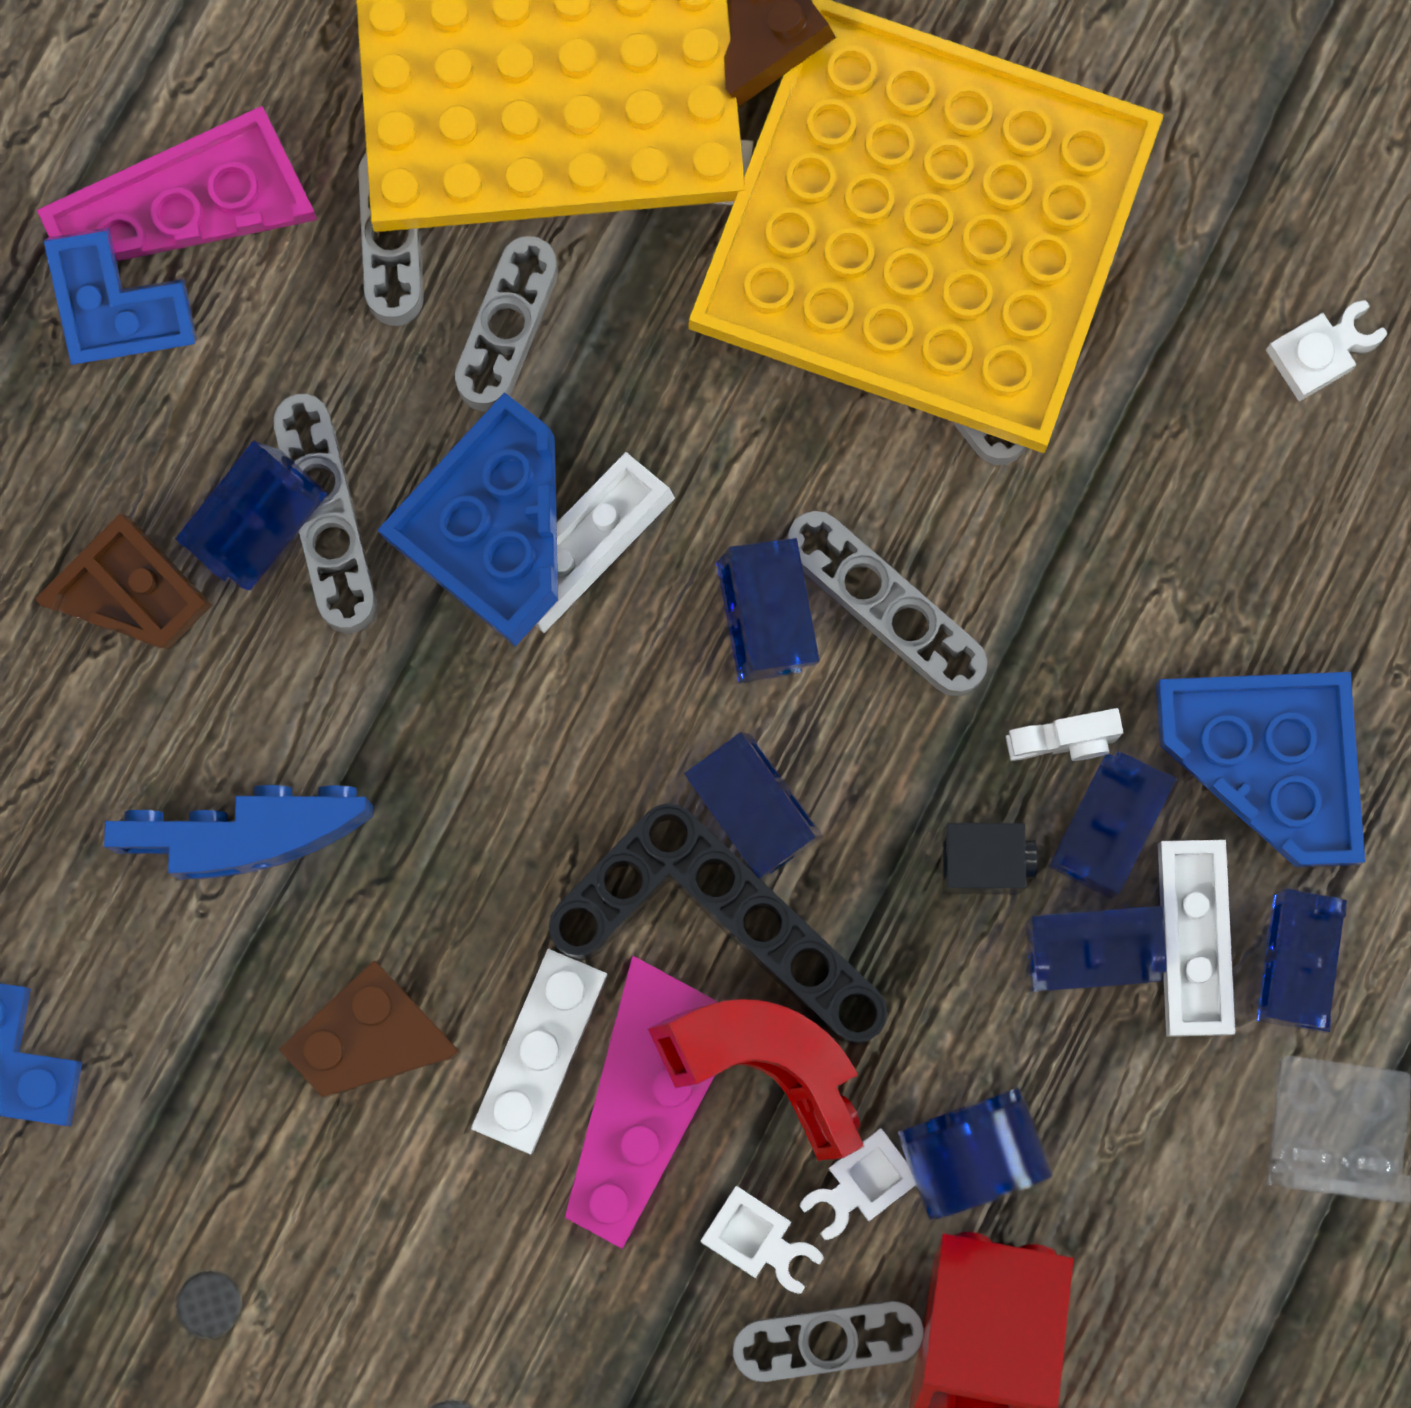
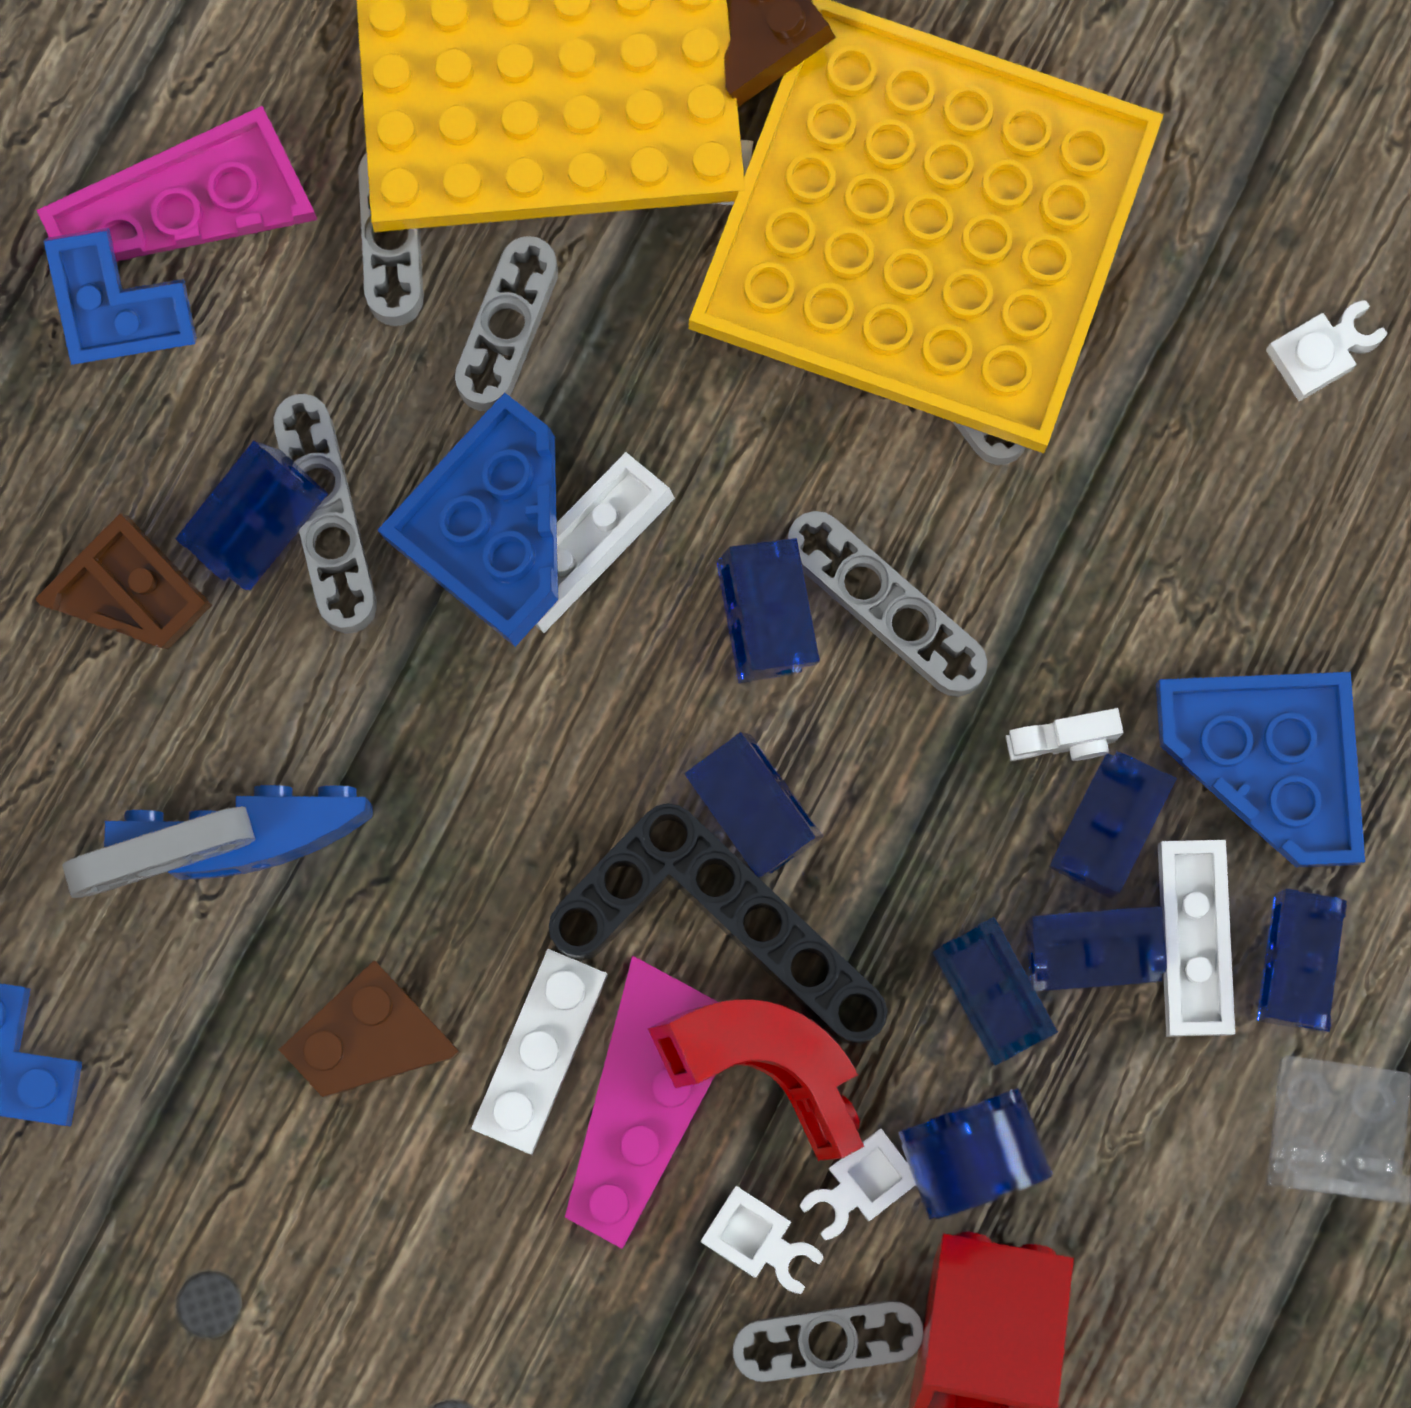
(158, 852): none -> light grey beam
(987, 858): black brick -> none
(994, 991): none -> clear blue hinge

